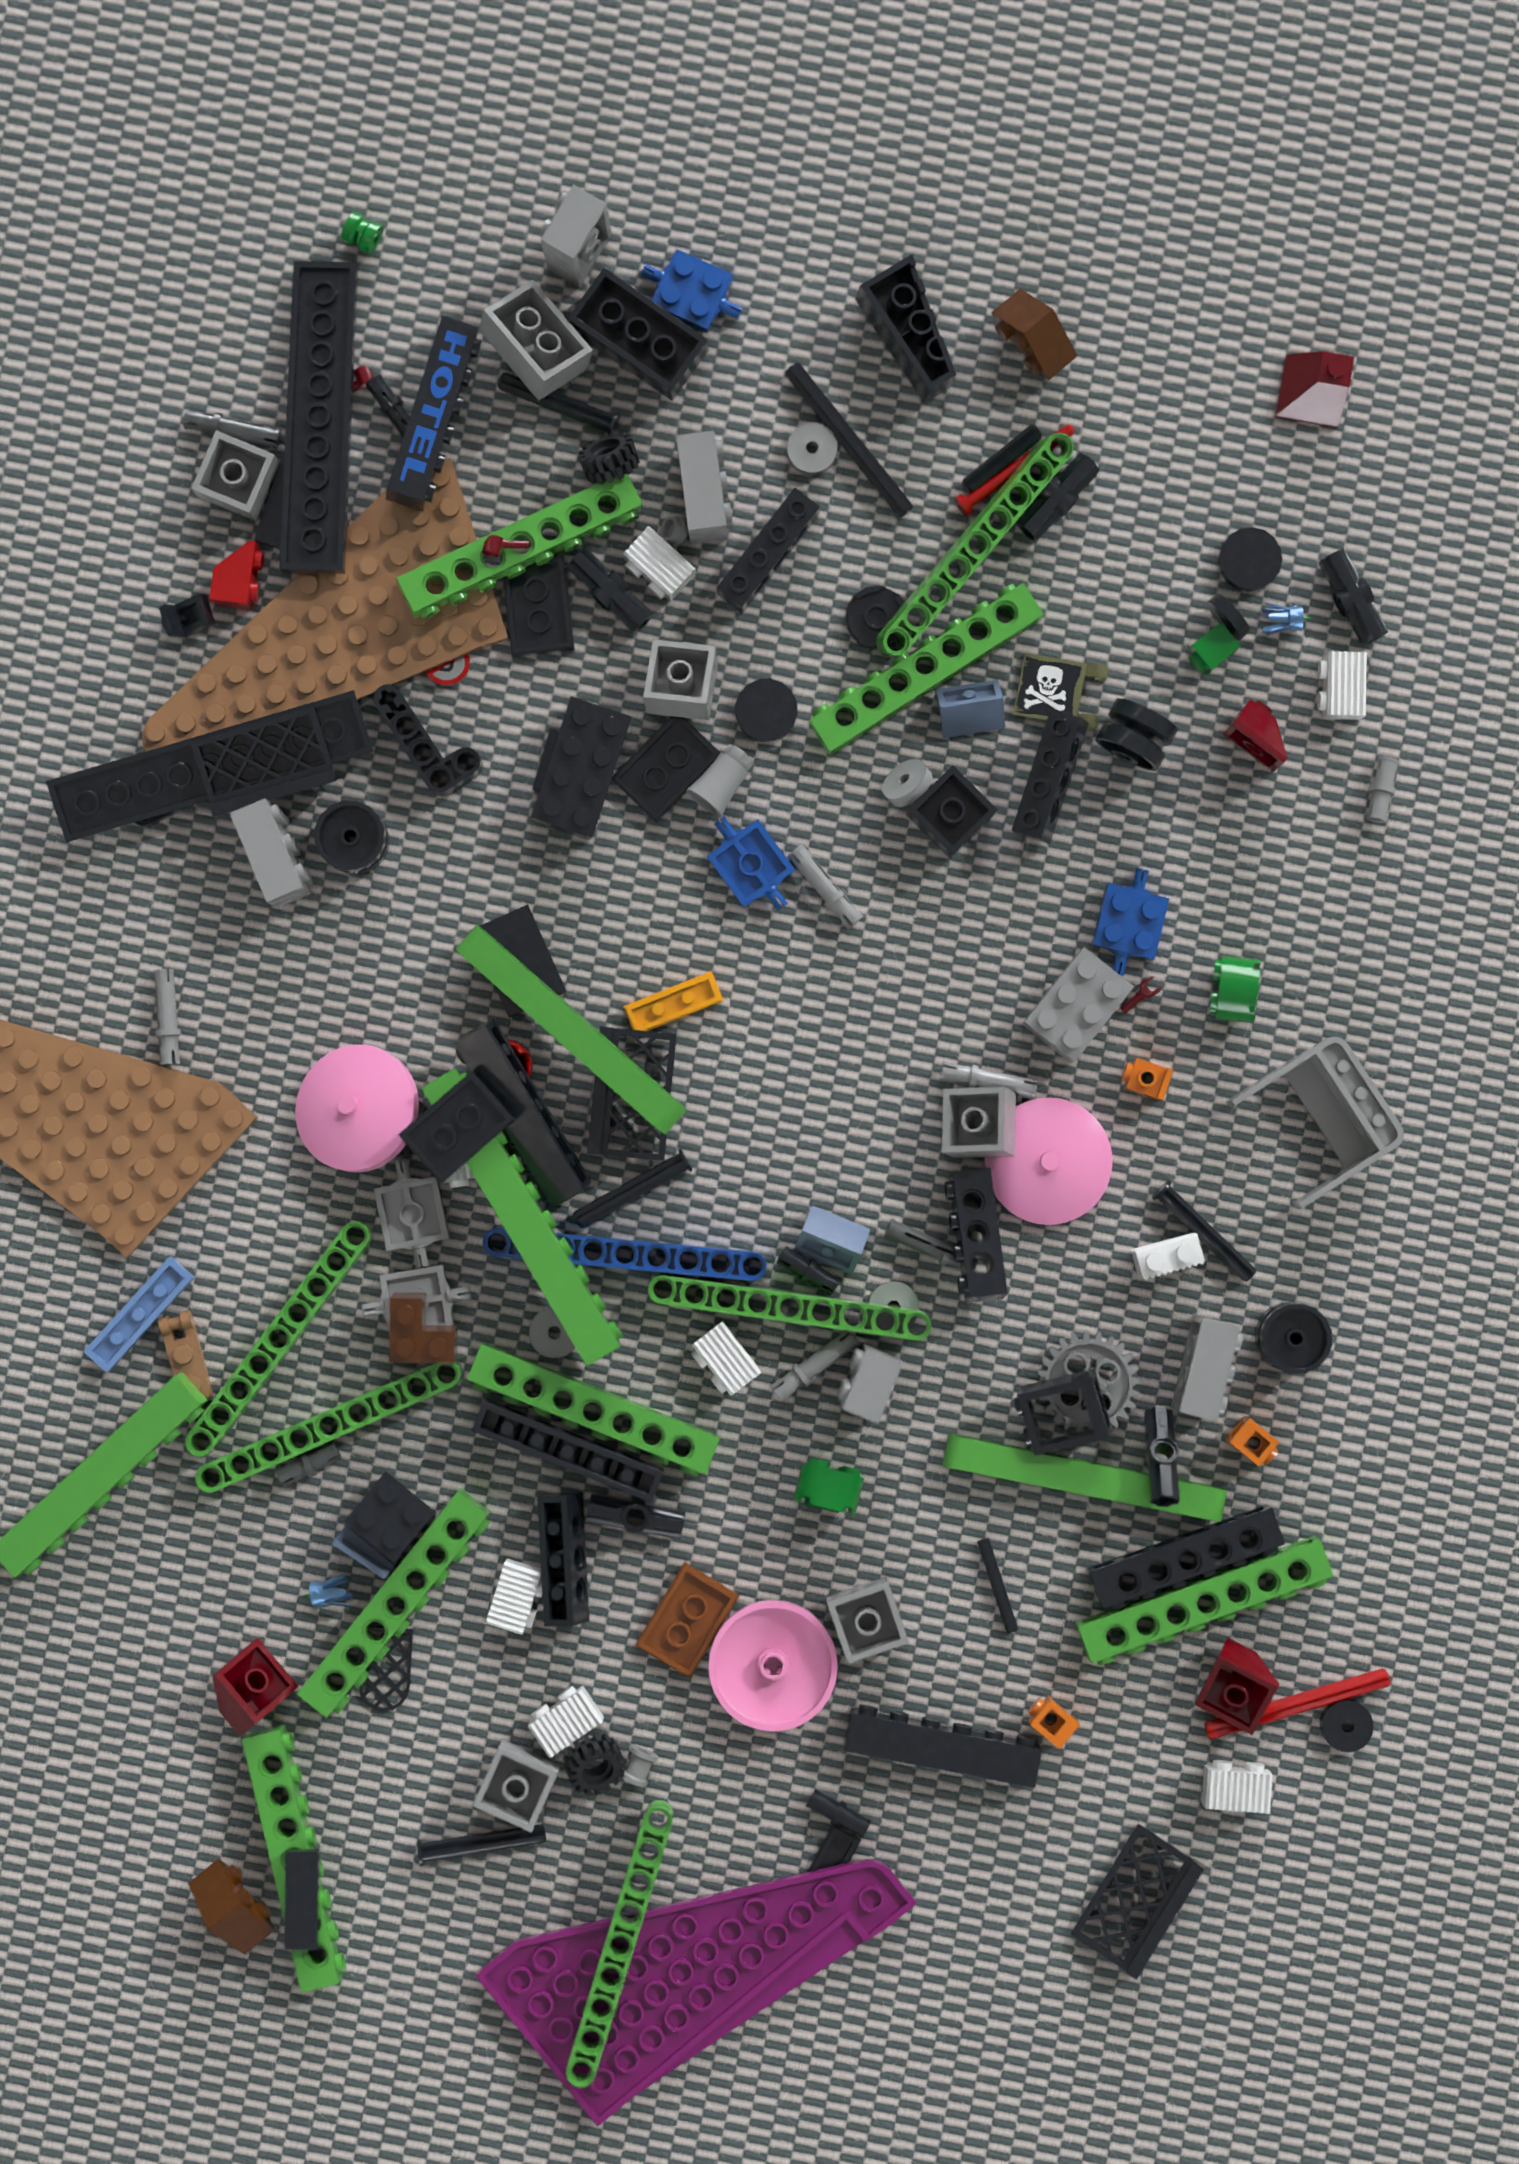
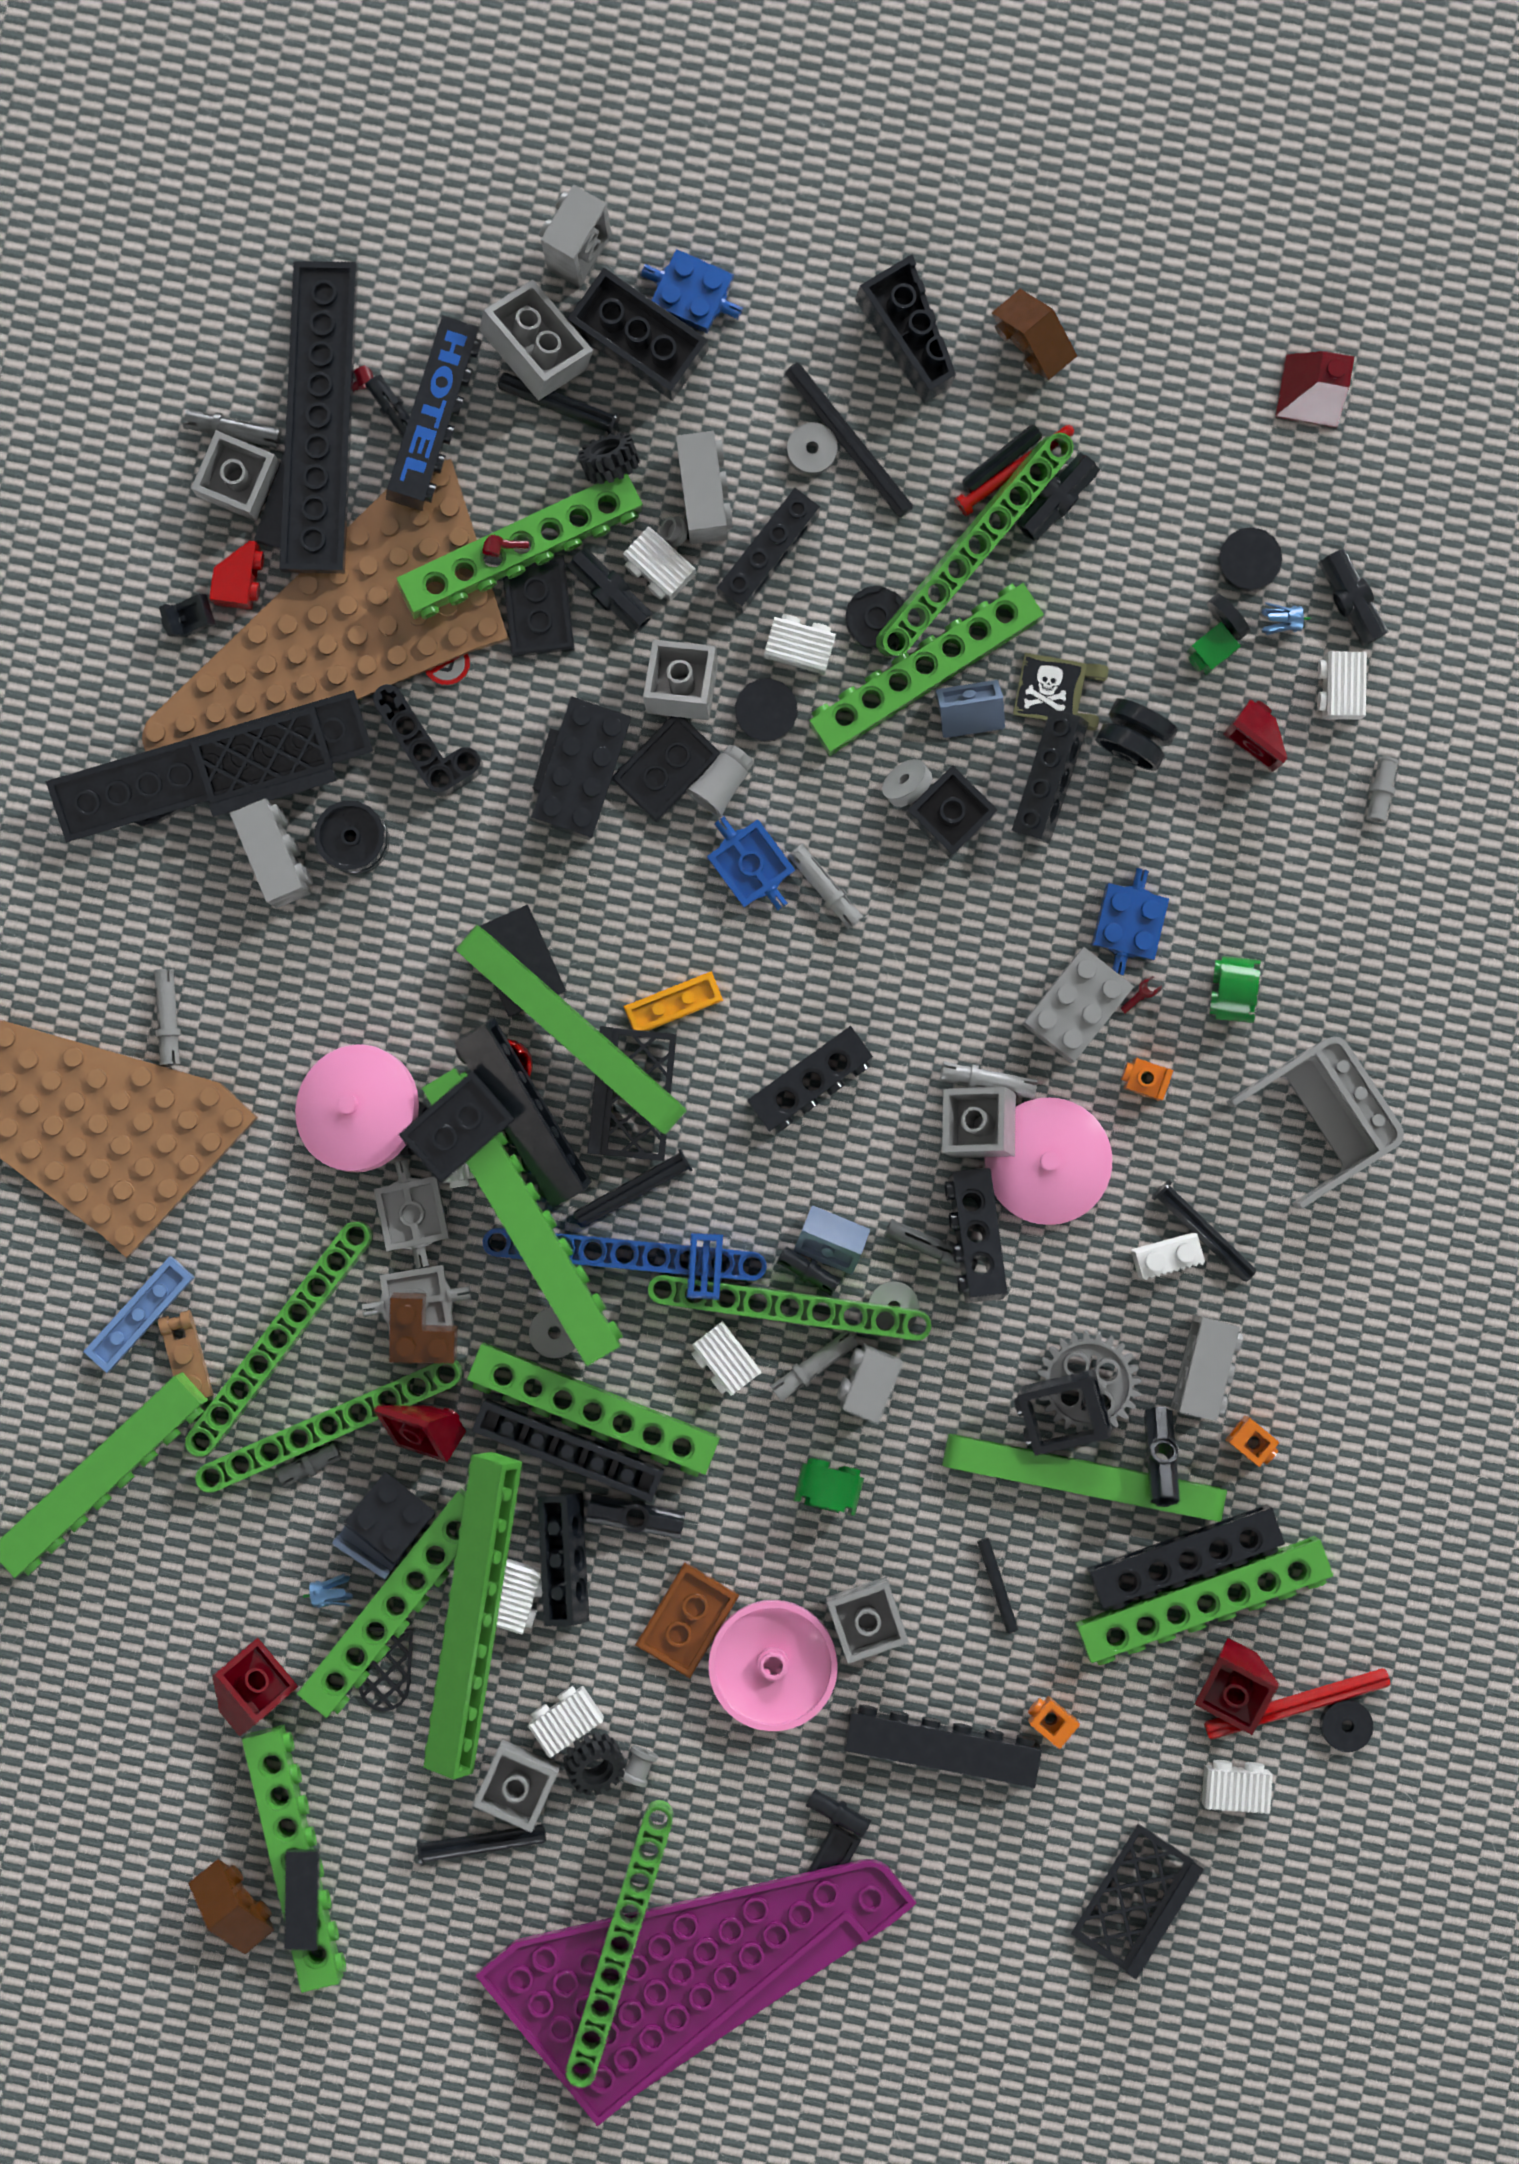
(362, 232): green wheel -> none
(423, 1429): none -> dark red slope
(472, 1614): none -> bright green brick
(703, 1294): none -> blue tile
(800, 644): none -> white brick
(846, 1044): none -> black brick
(1274, 1333): black wheel -> none

